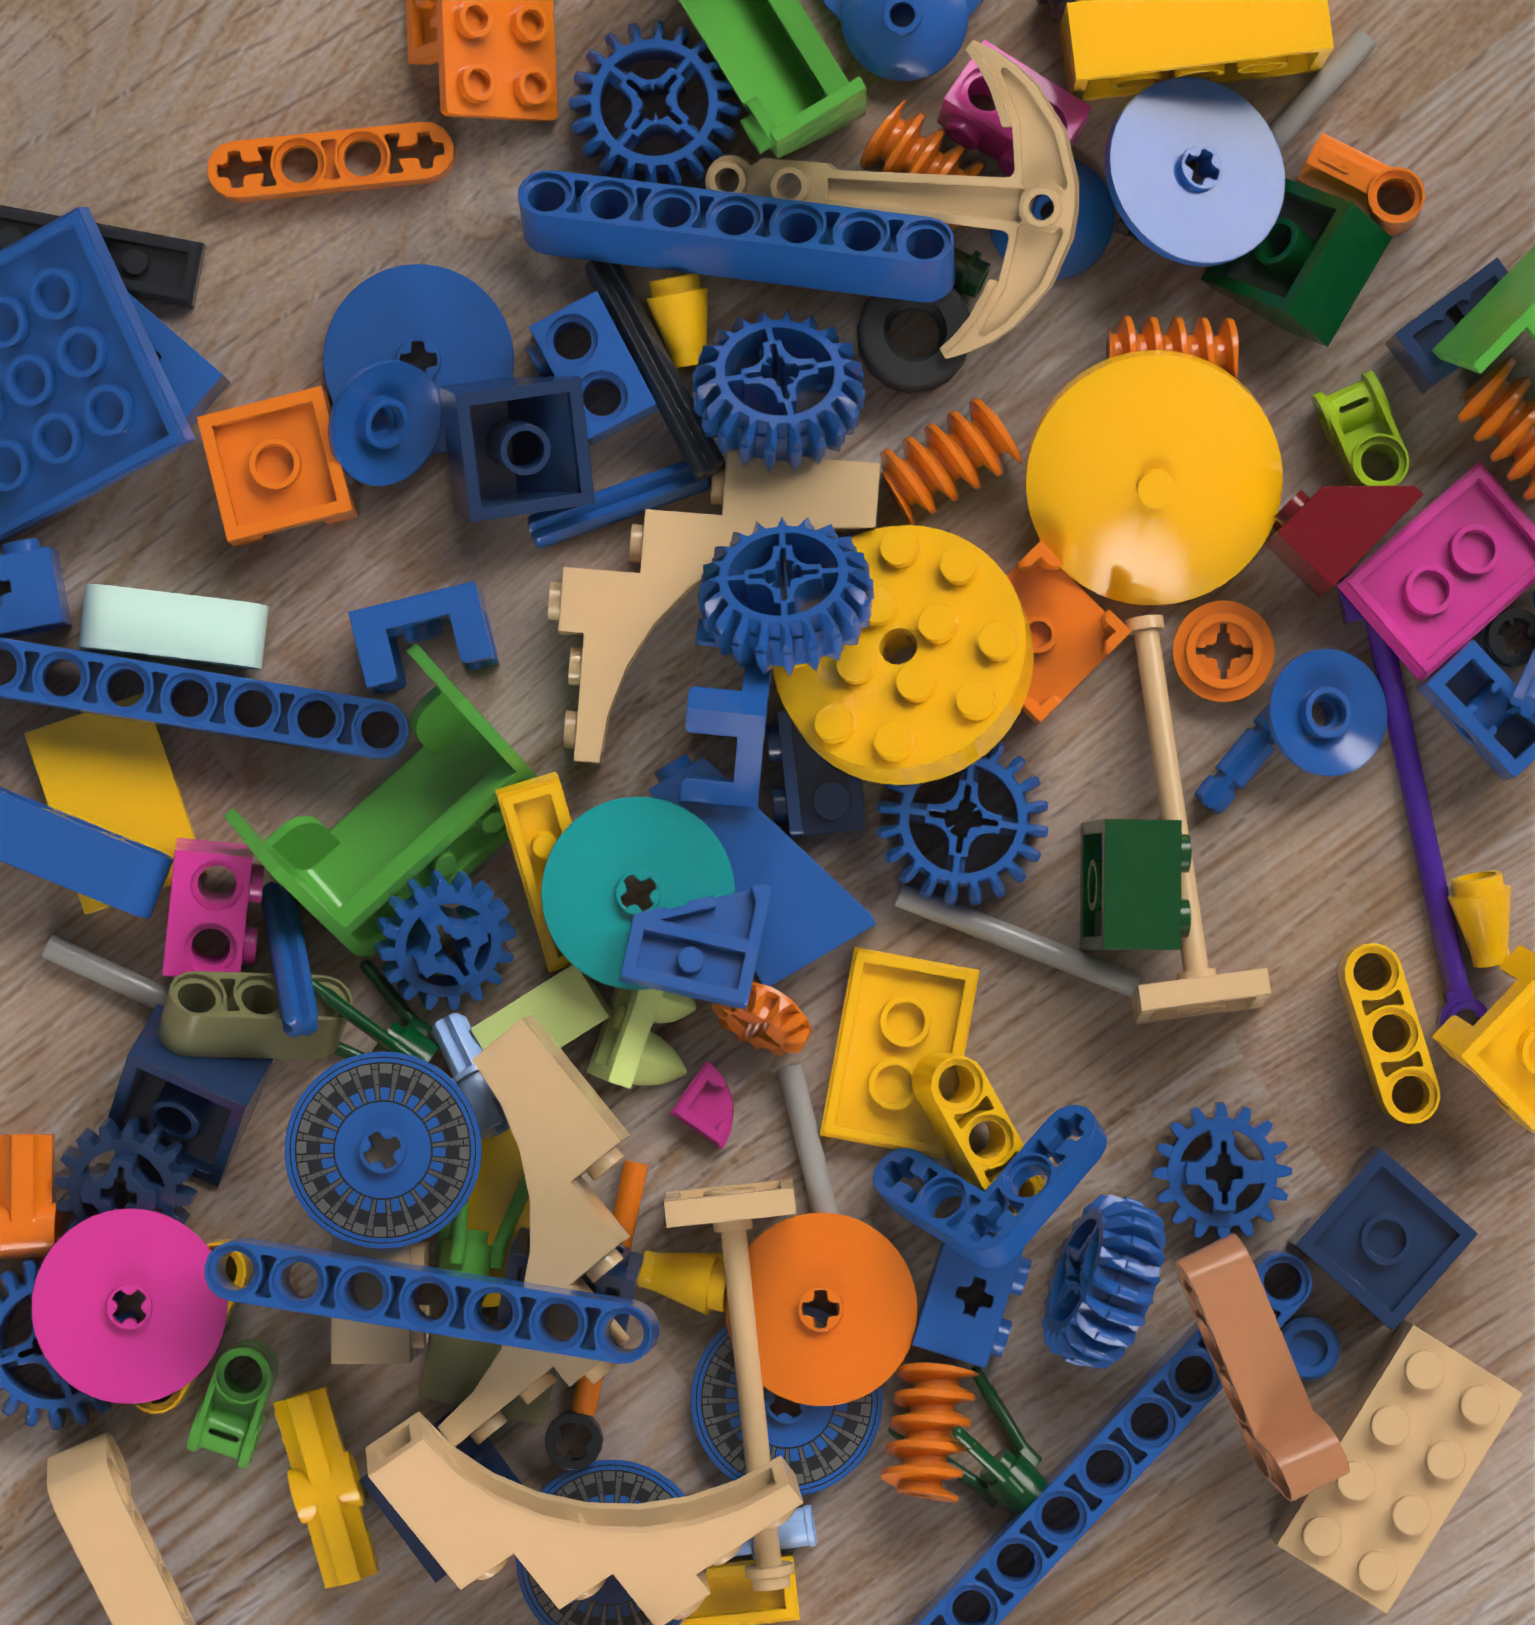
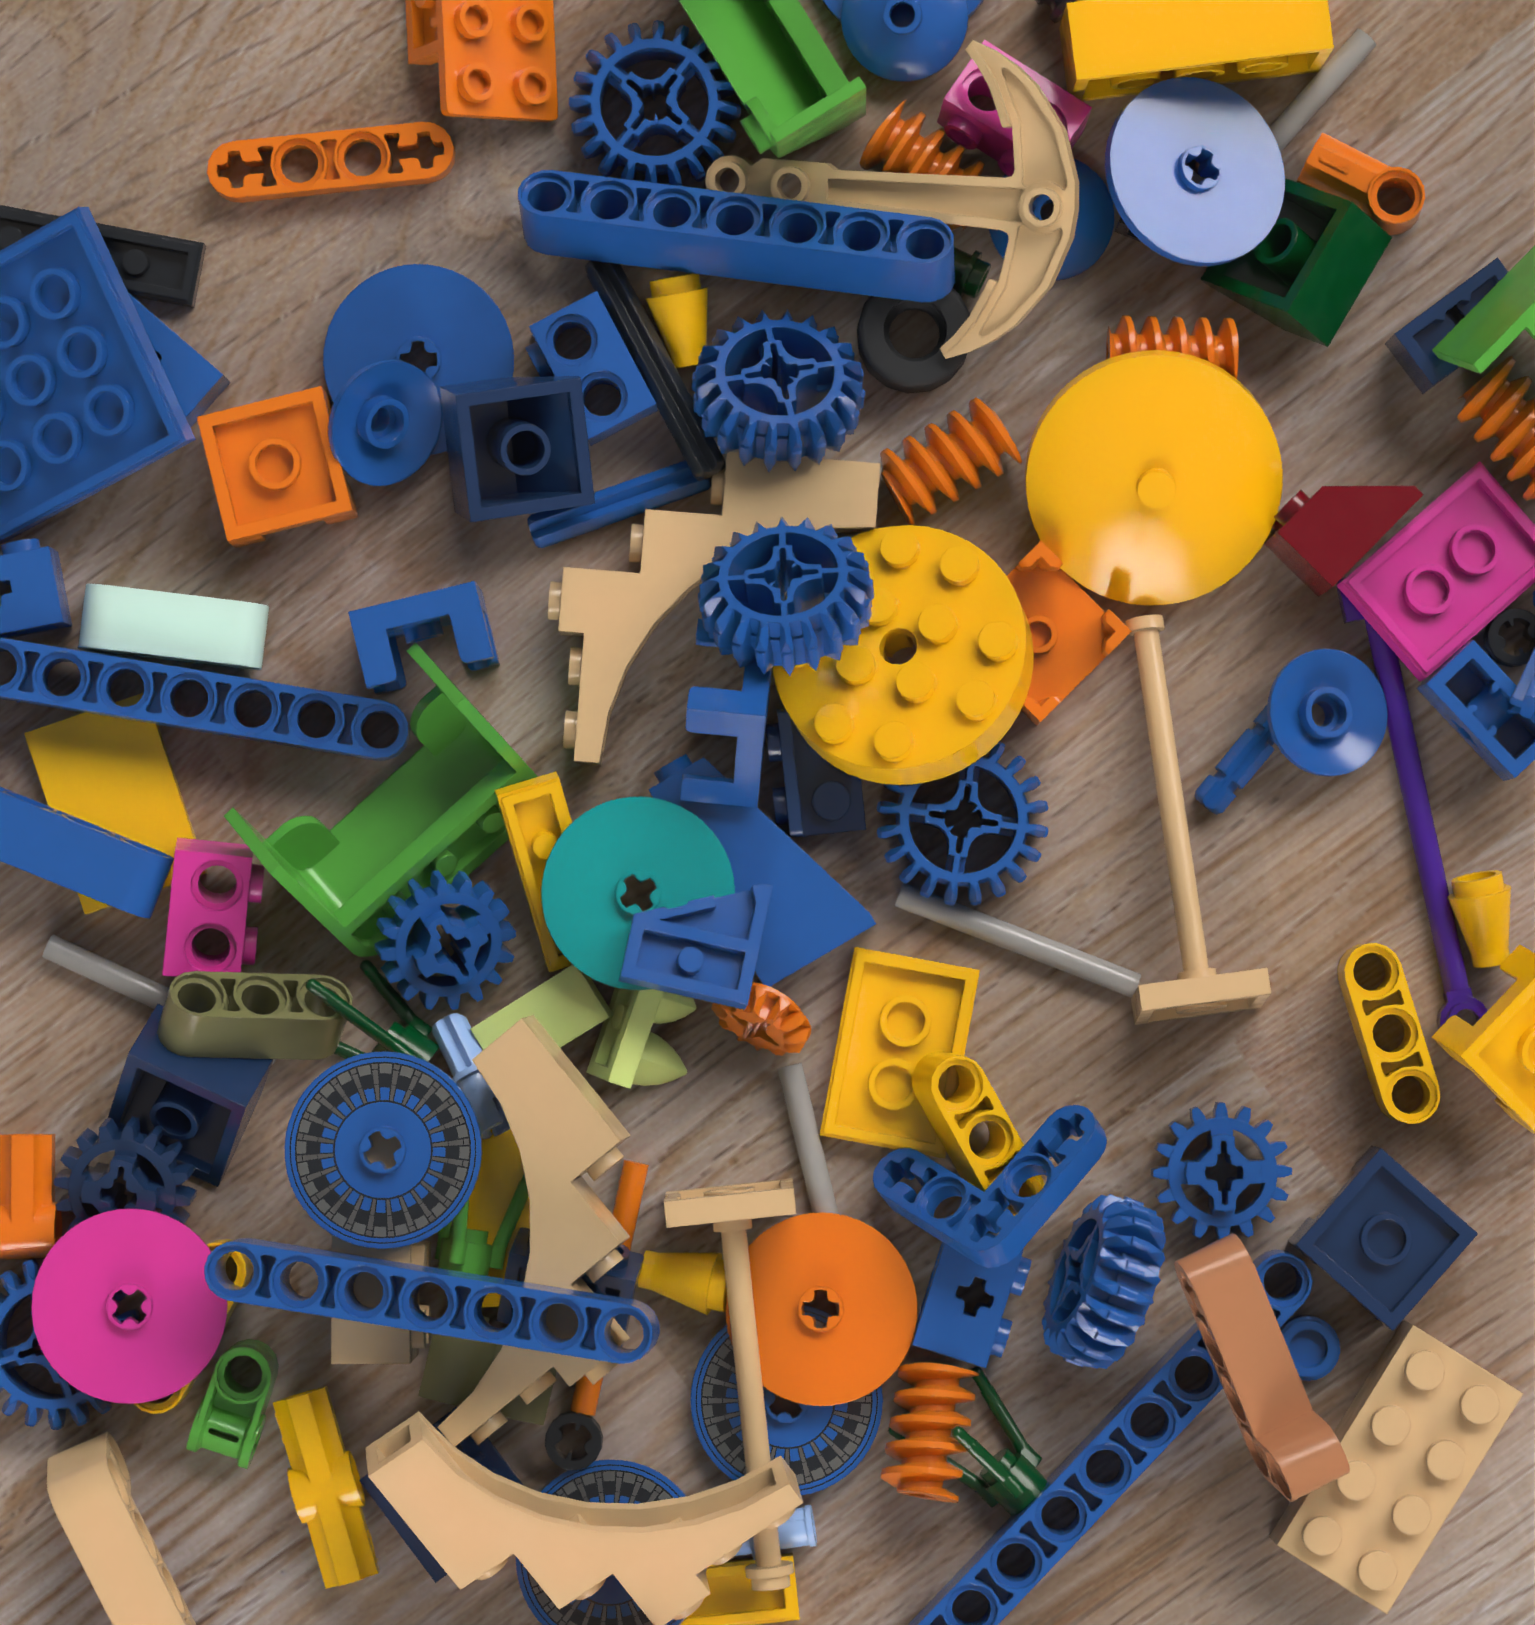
(289, 961): blue axle -> none
(707, 1106): dark pink tile -> none
(1133, 884): dark green slope -> none
(1244, 629): orange gear -> none
(1361, 429): lime piece -> none

